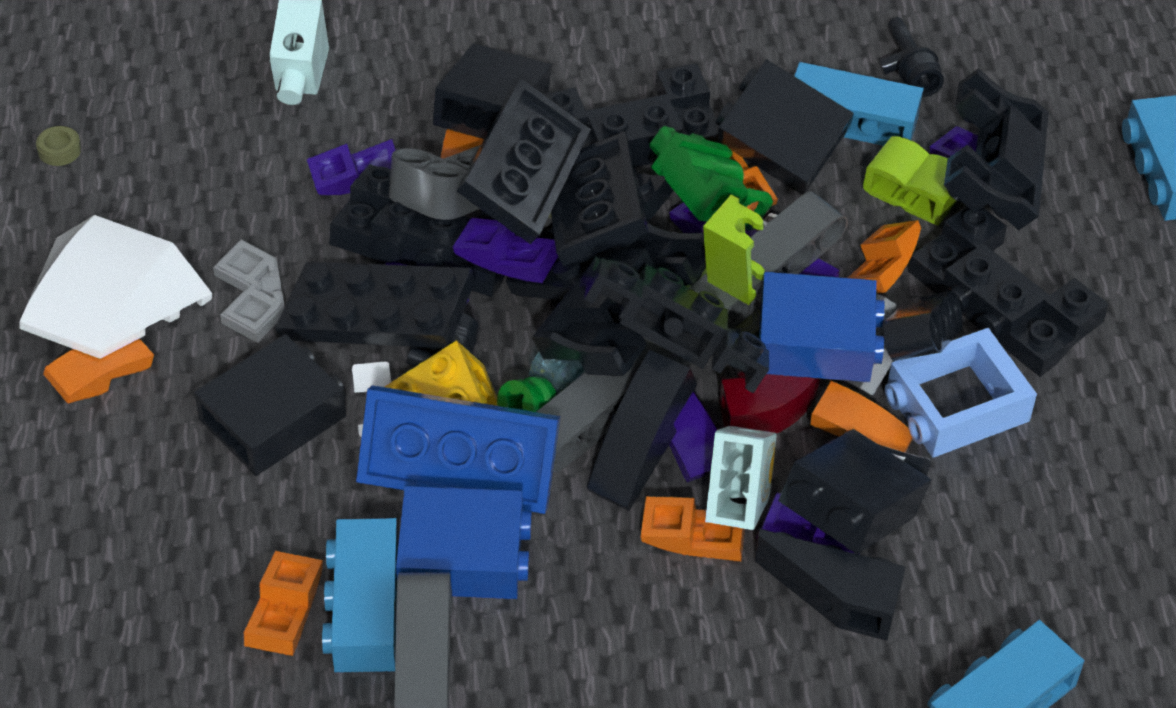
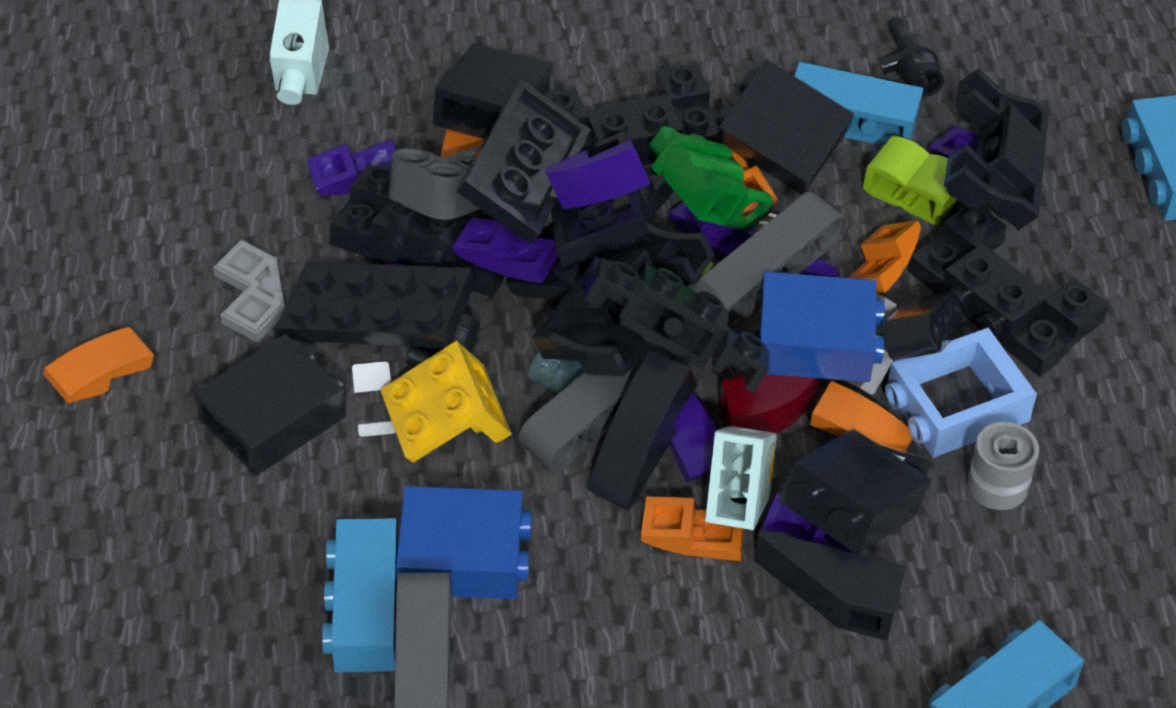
(58, 145): olive tile -> none
(108, 287): white wedge -> none
(284, 603): orange slope -> none
(456, 445): blue plate -> none
(526, 394): green wheel -> none
(596, 179): none -> dark purple slope
(730, 249): lime hinge -> none
(1002, 465): none -> light grey wheel

